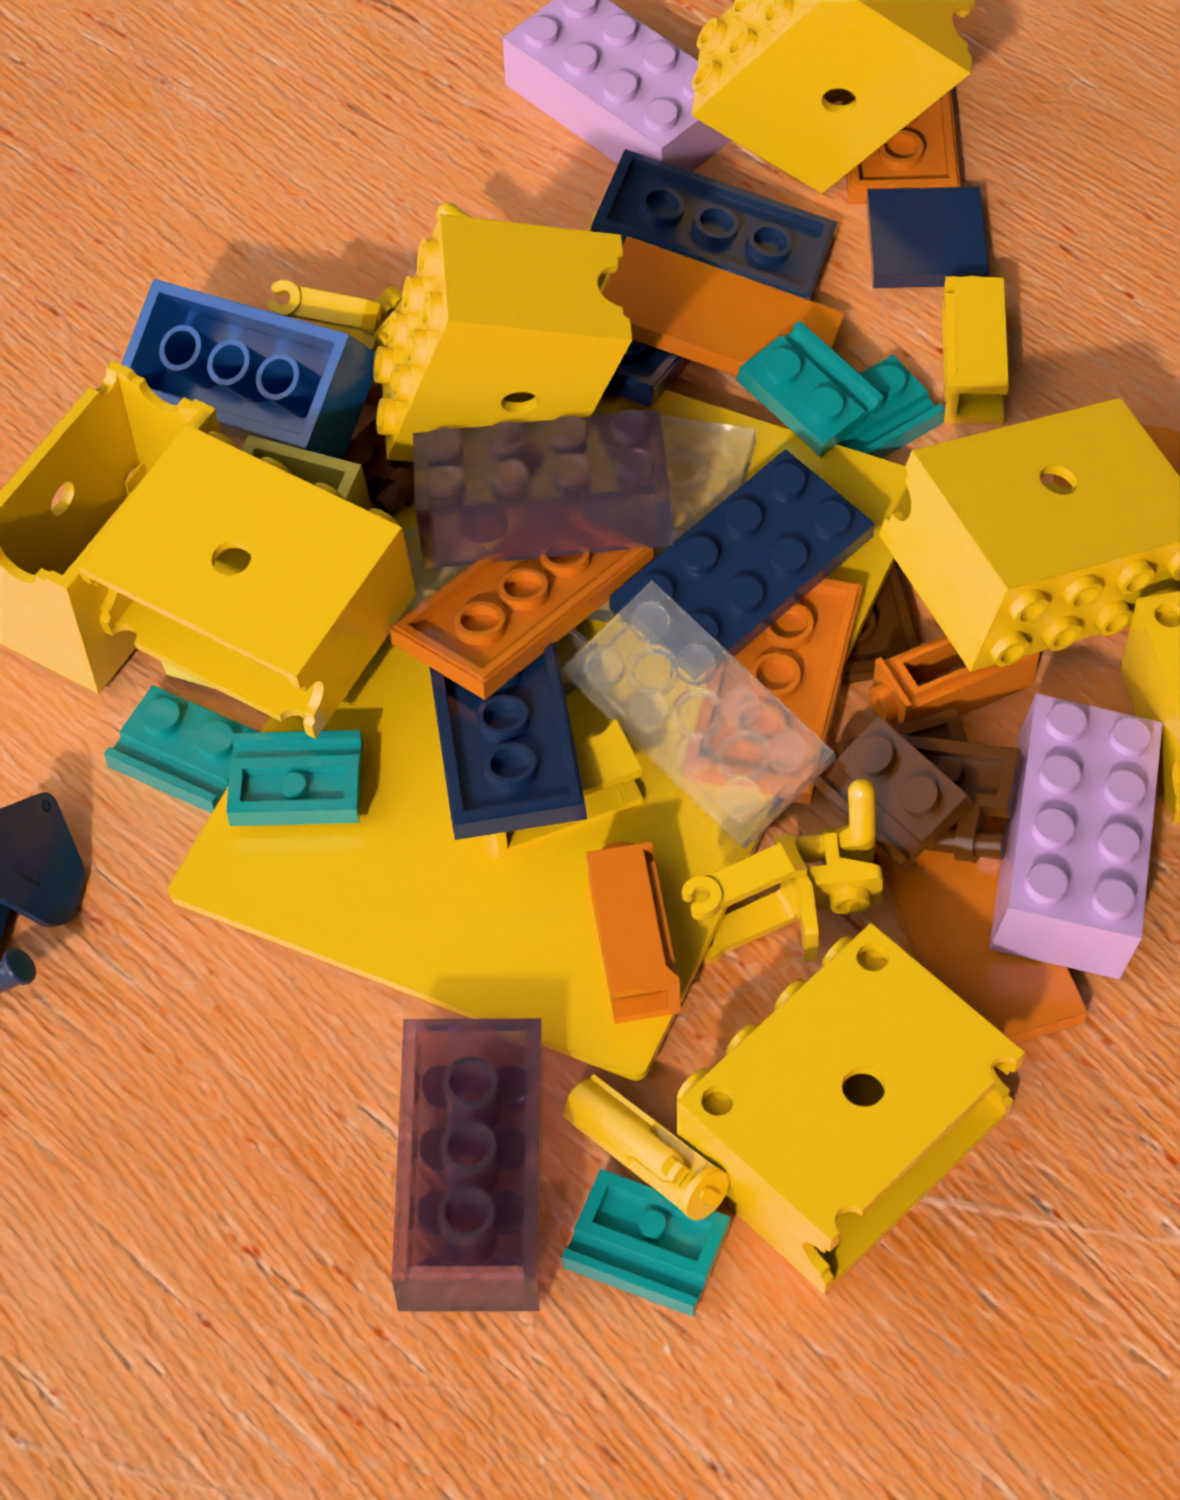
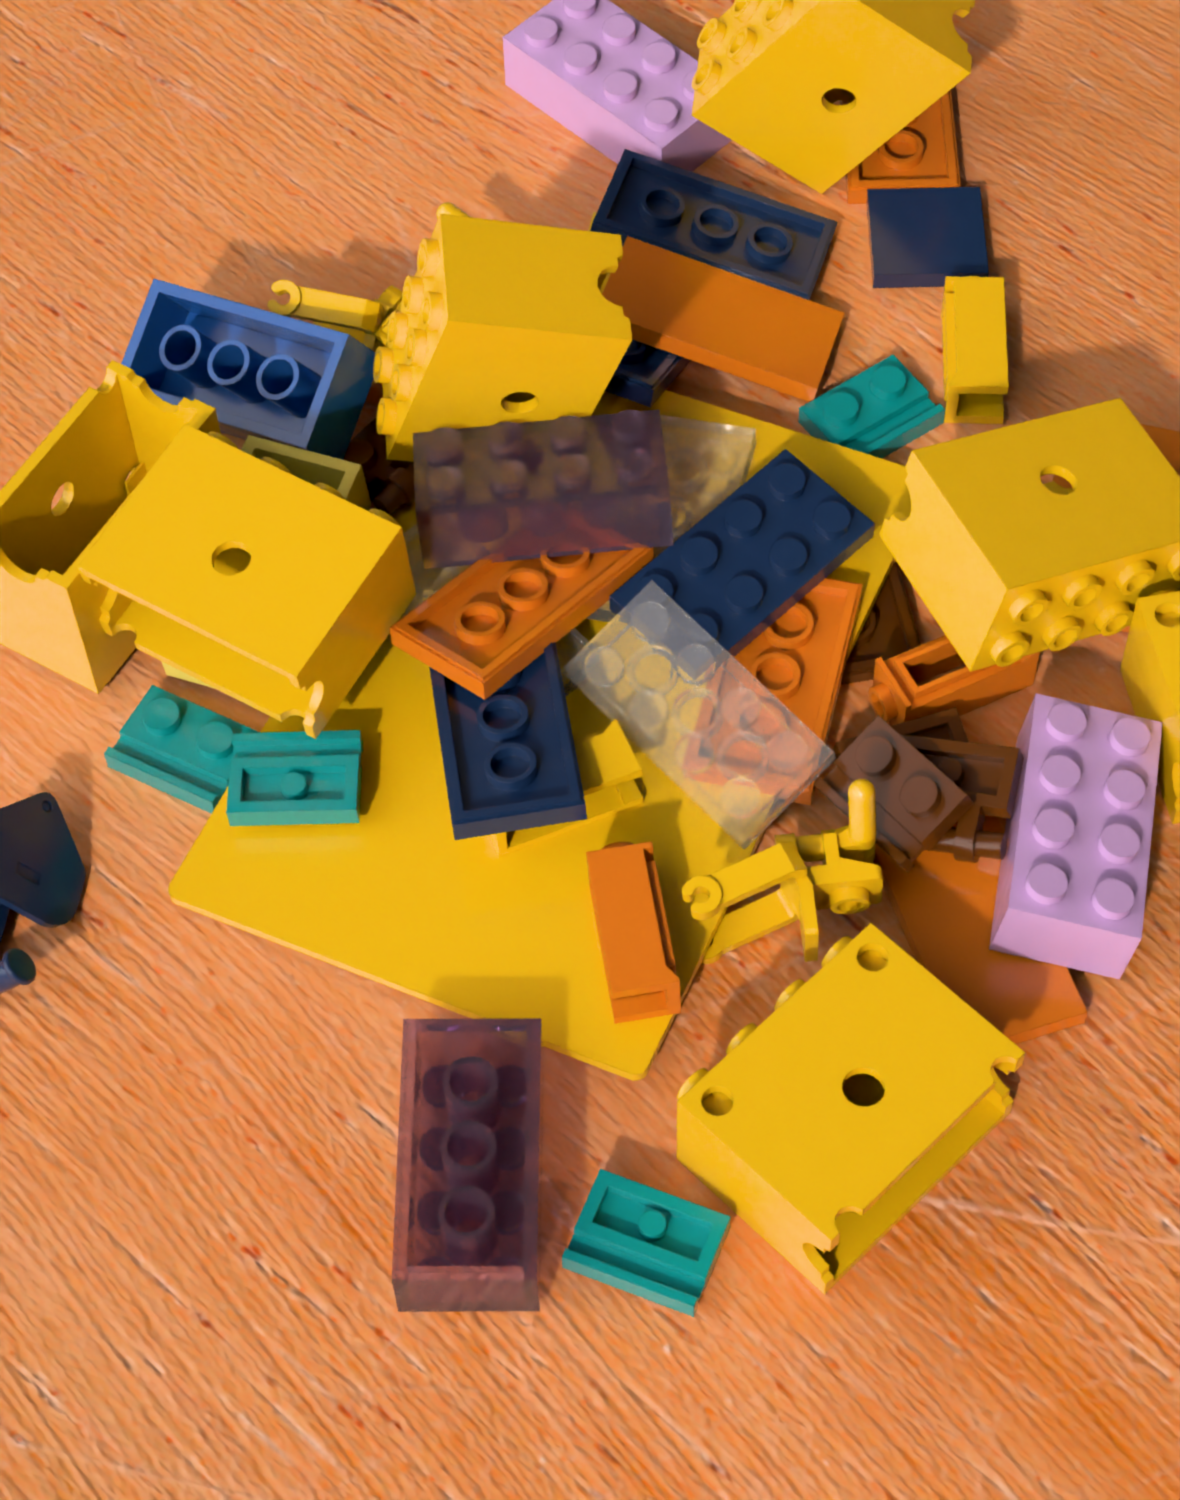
(646, 1148): yellow piece -> none
(810, 388): teal plate -> none

